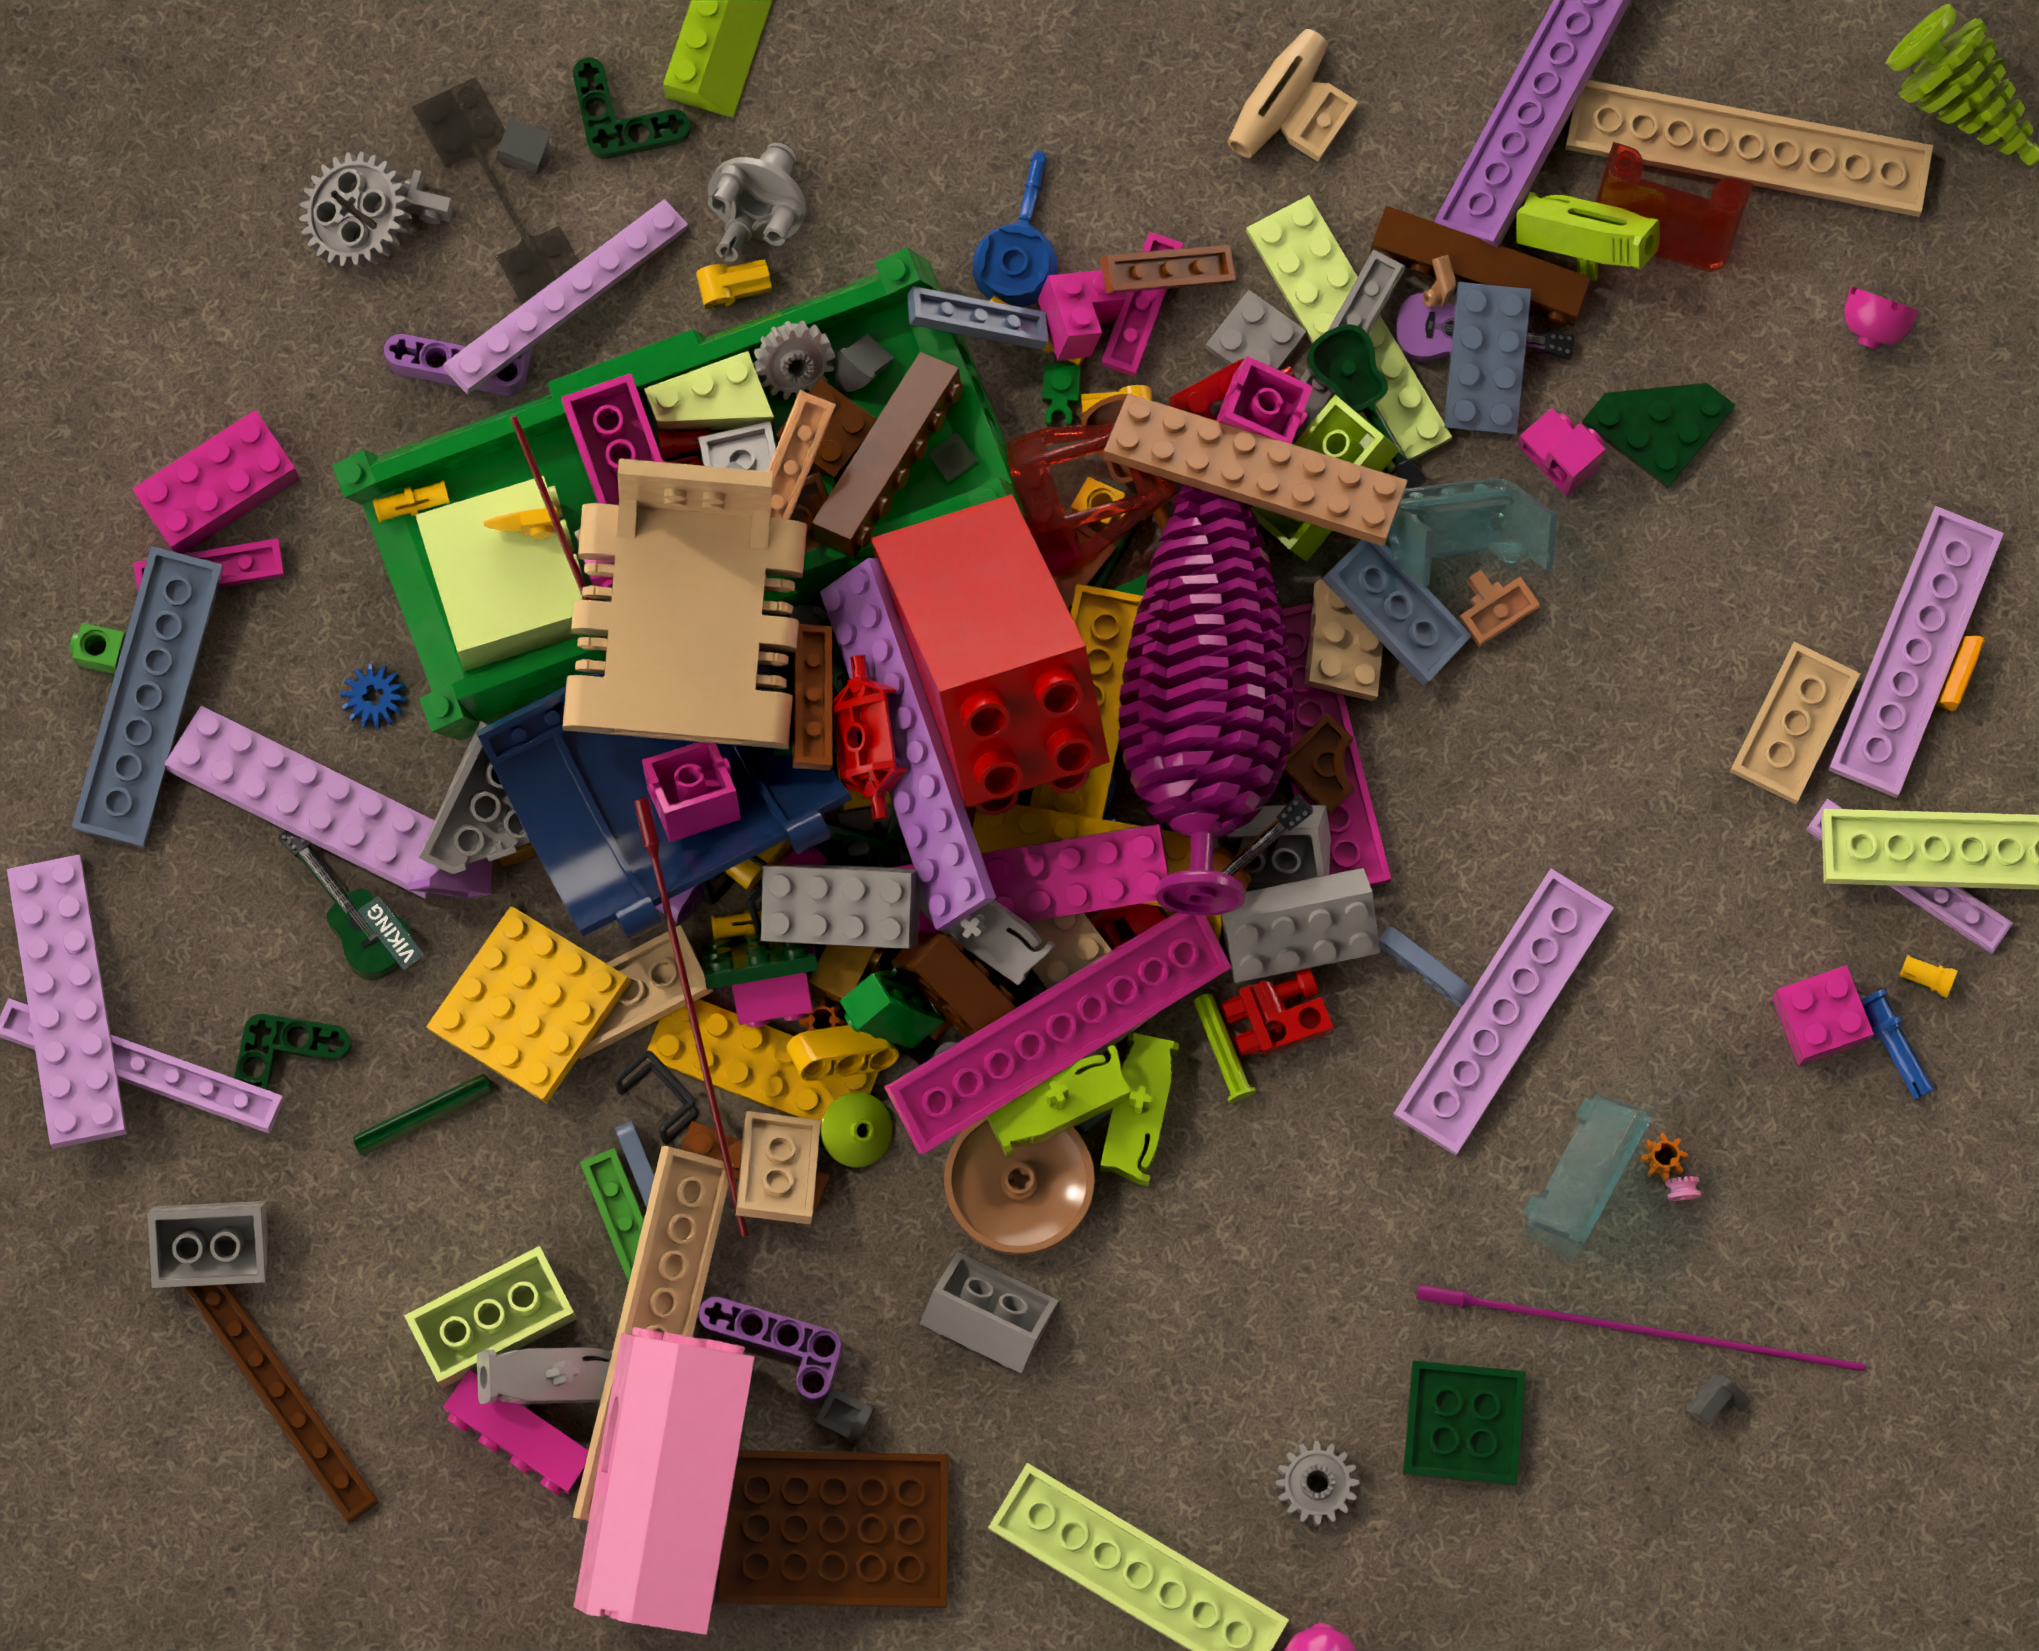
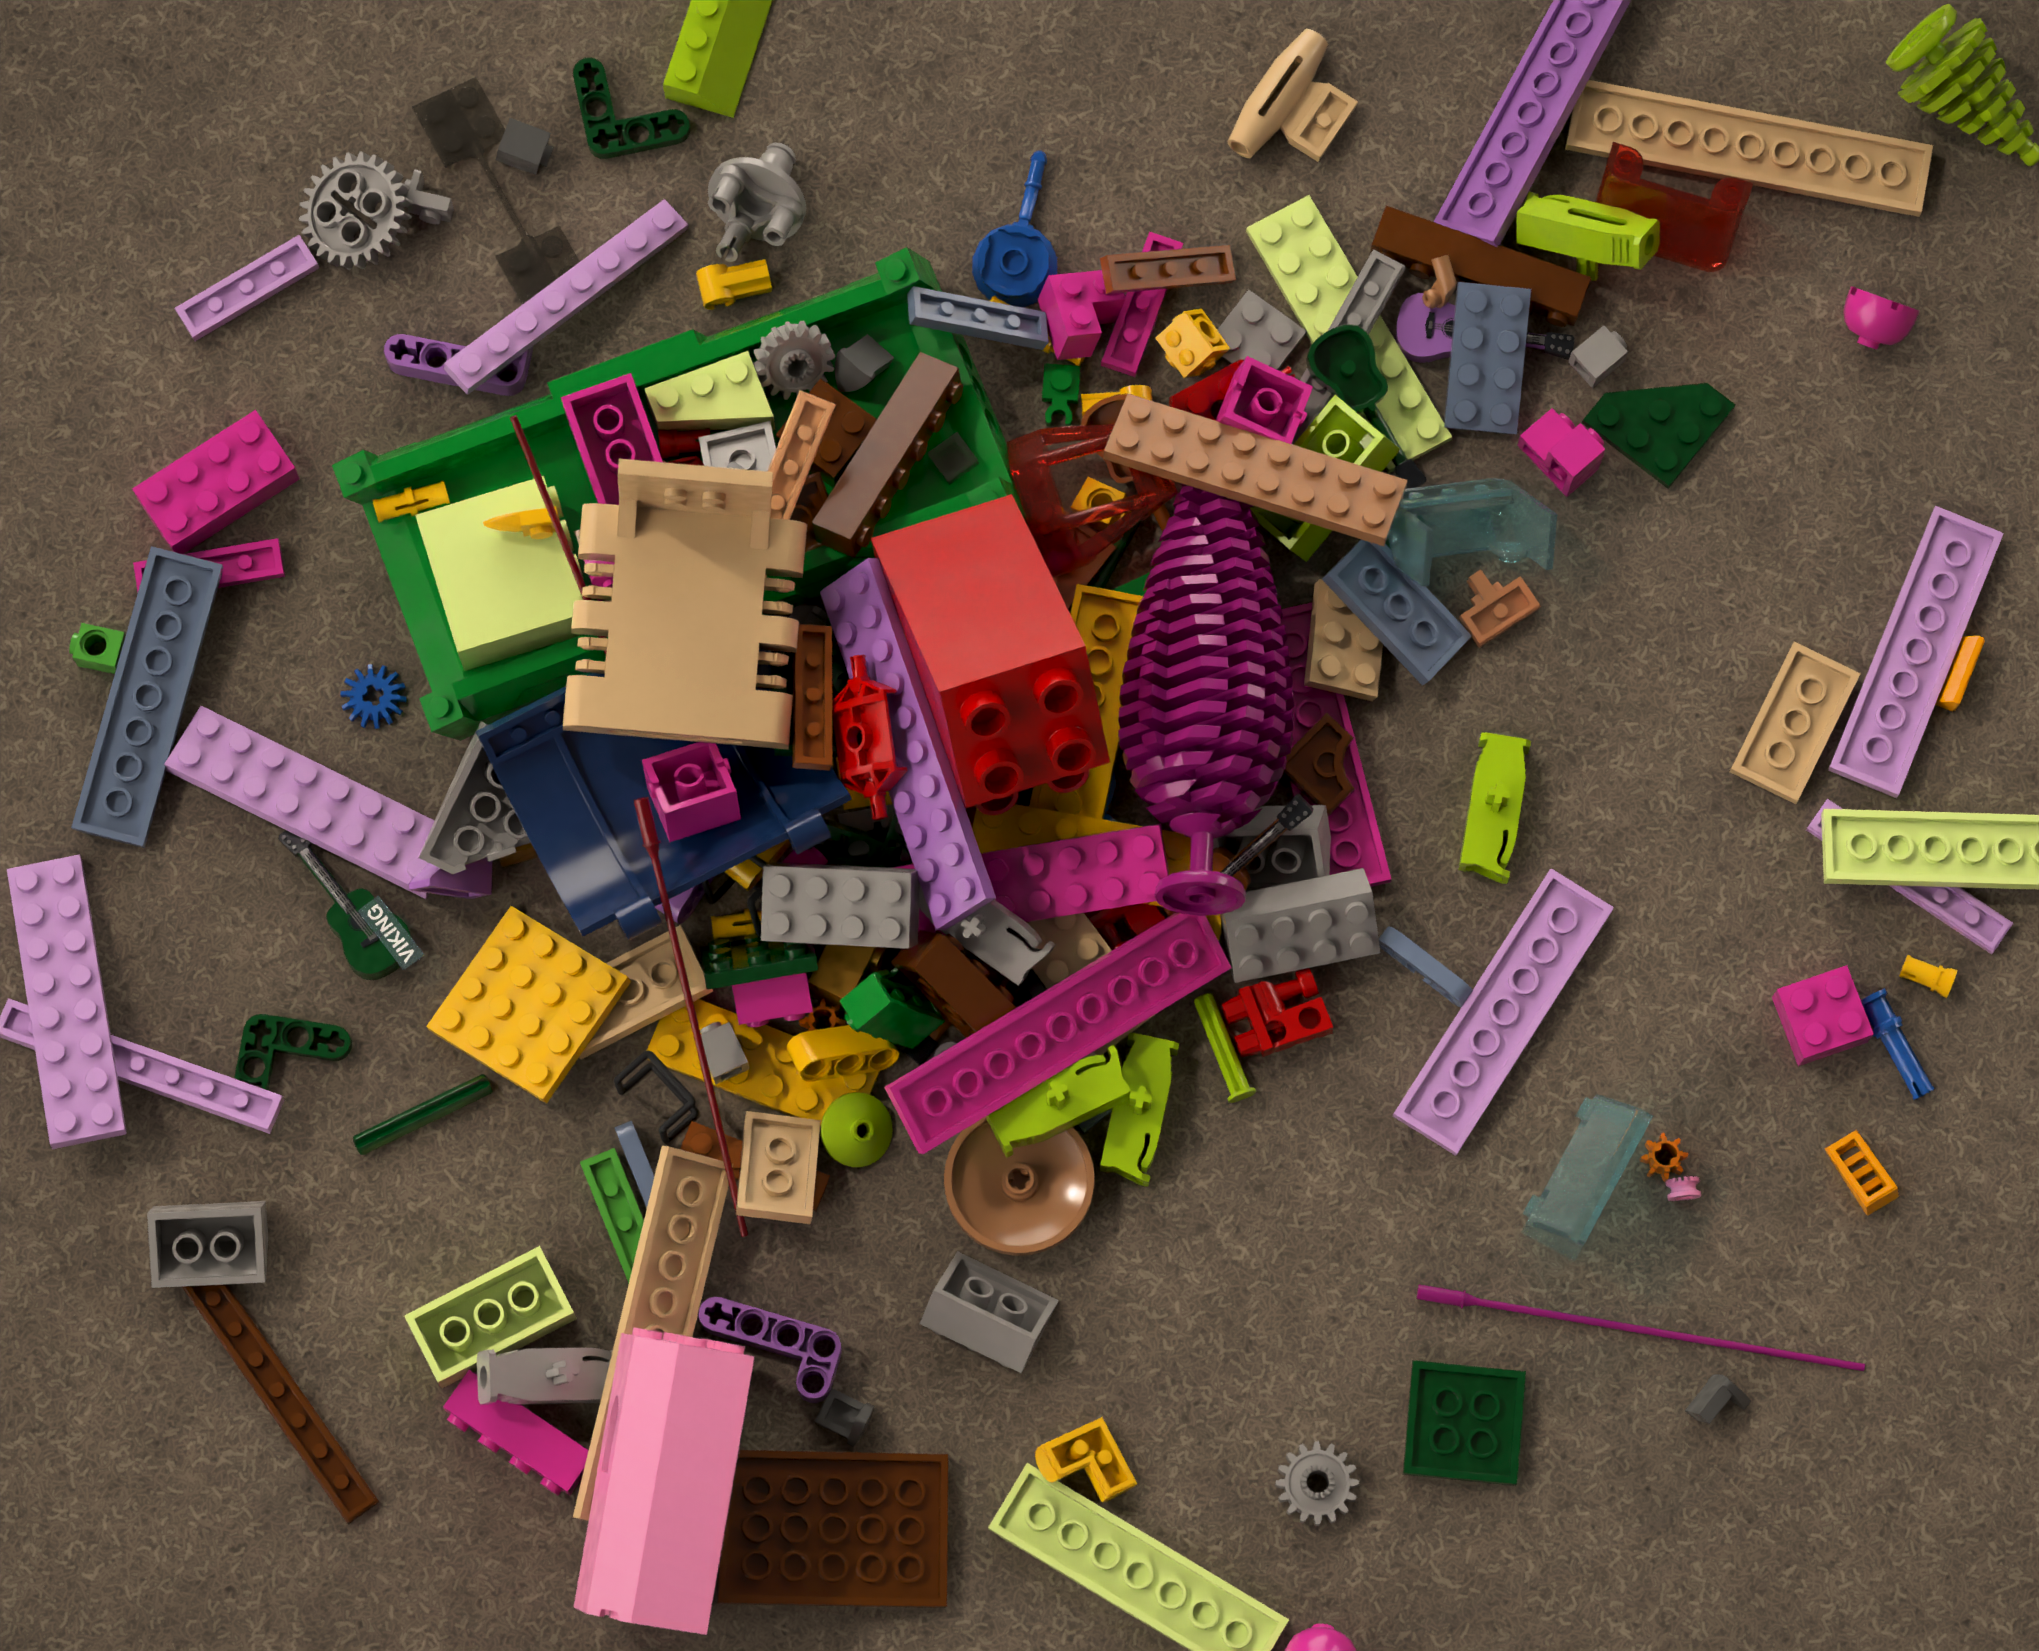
(247, 288): none -> lavender plate
(723, 1052): none -> light grey brick
(1090, 1449): none -> yellow brick
(1192, 343): none -> yellow head
(1494, 805): none -> lime piece
(1599, 356): none -> light grey brick
(1879, 1198): none -> light orange slope

